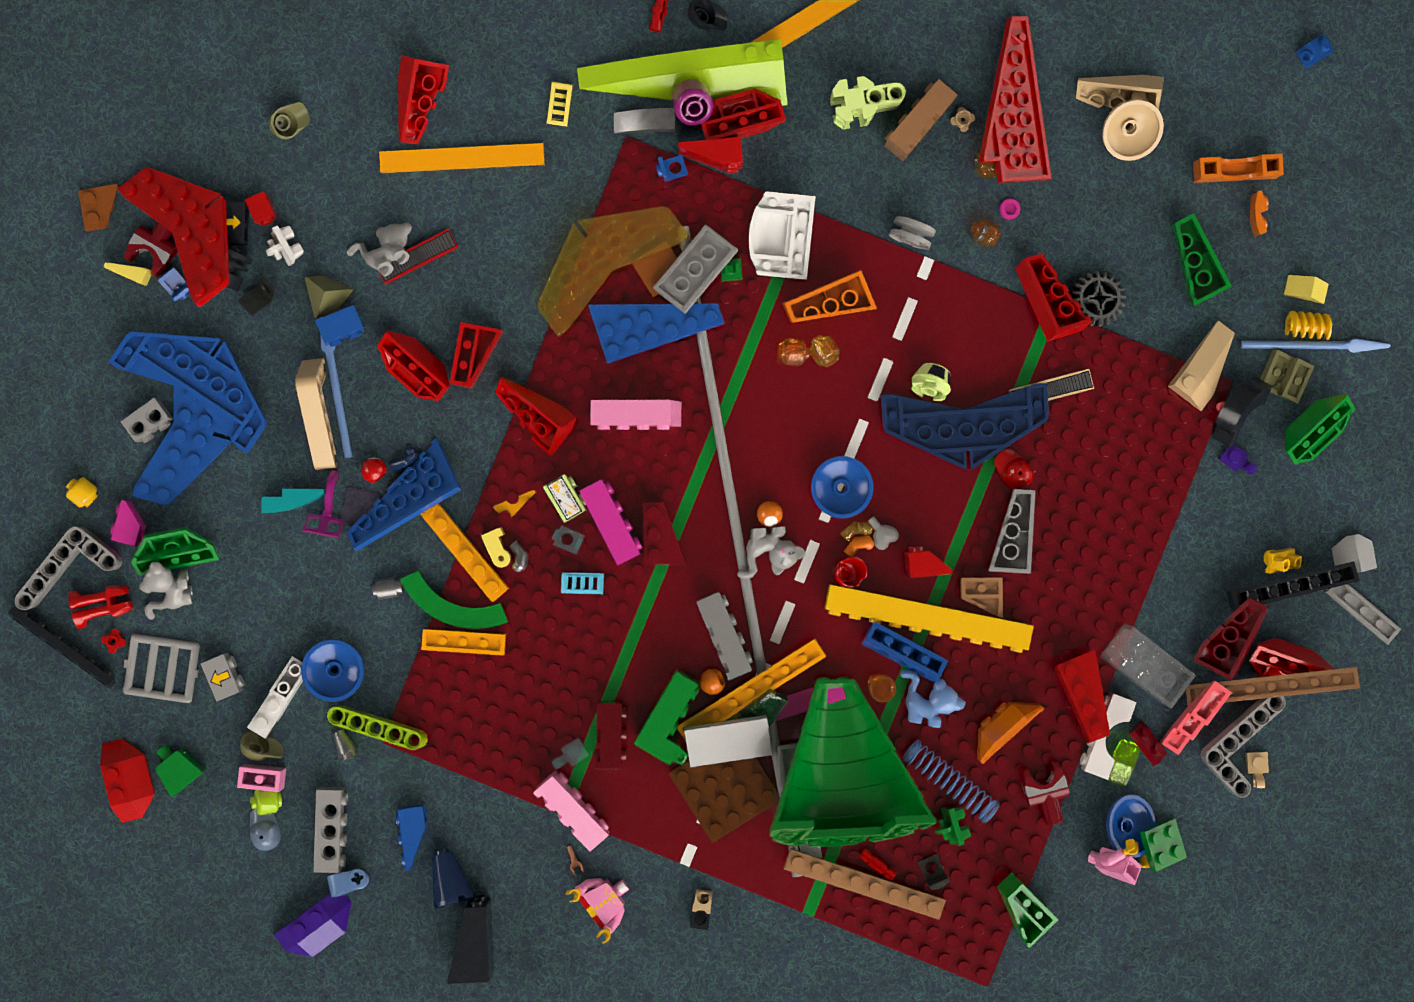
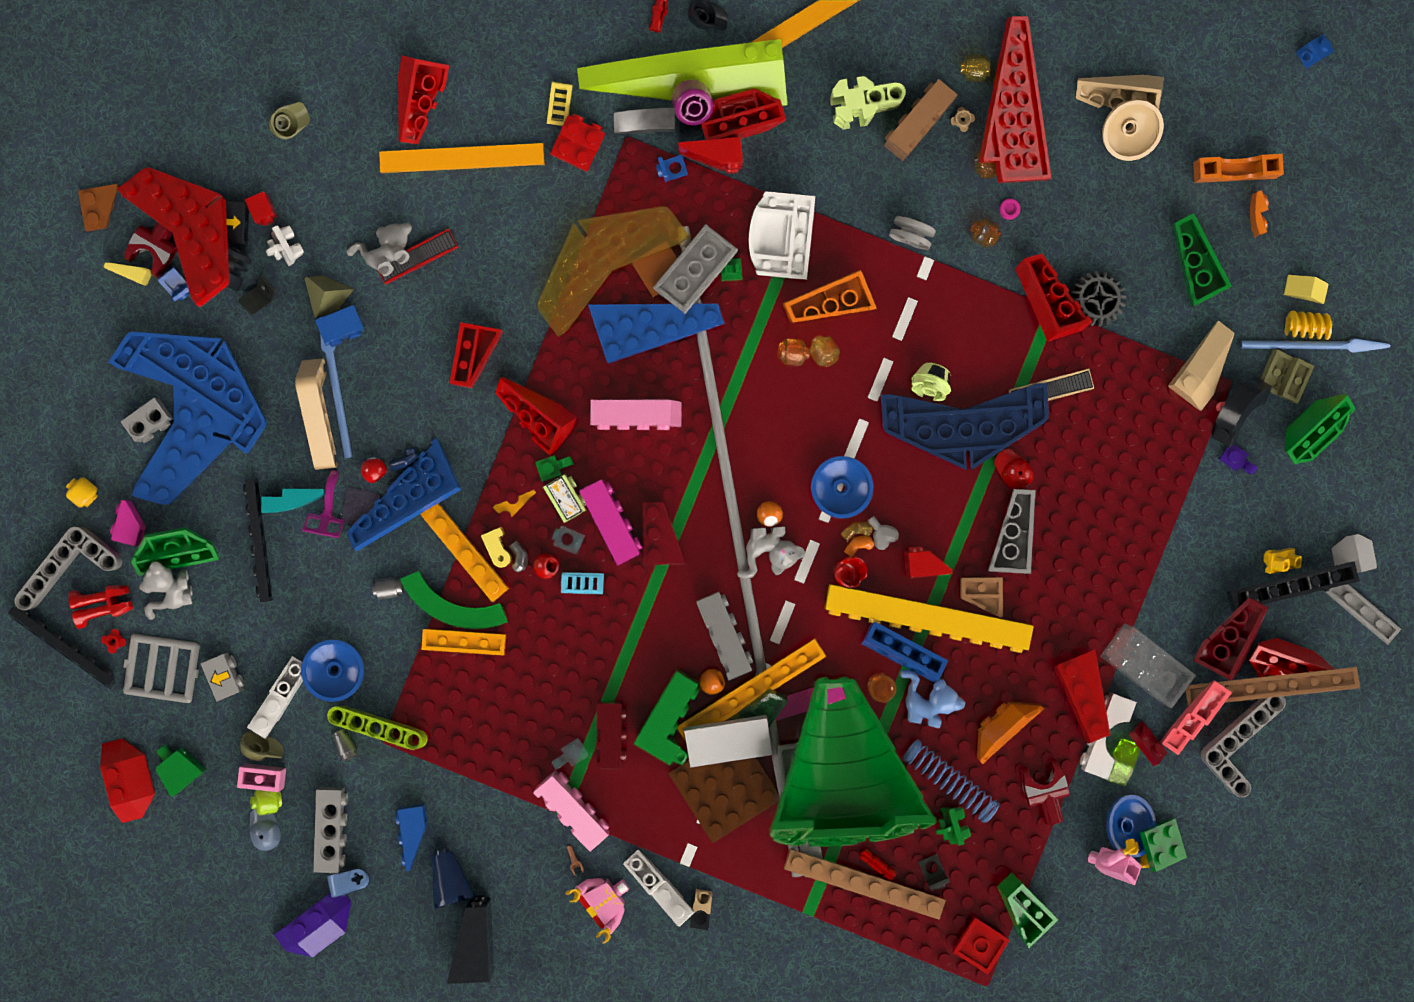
(256, 531): none -> black plate
(414, 366): red wedge -> none
(545, 565): none -> red piece
(550, 467): none -> green plate
(577, 142): none -> red plate
(659, 887): none -> white slope
(975, 68): none -> clear yellow head
(981, 945): none -> red plate
(1257, 765): tan plate -> none

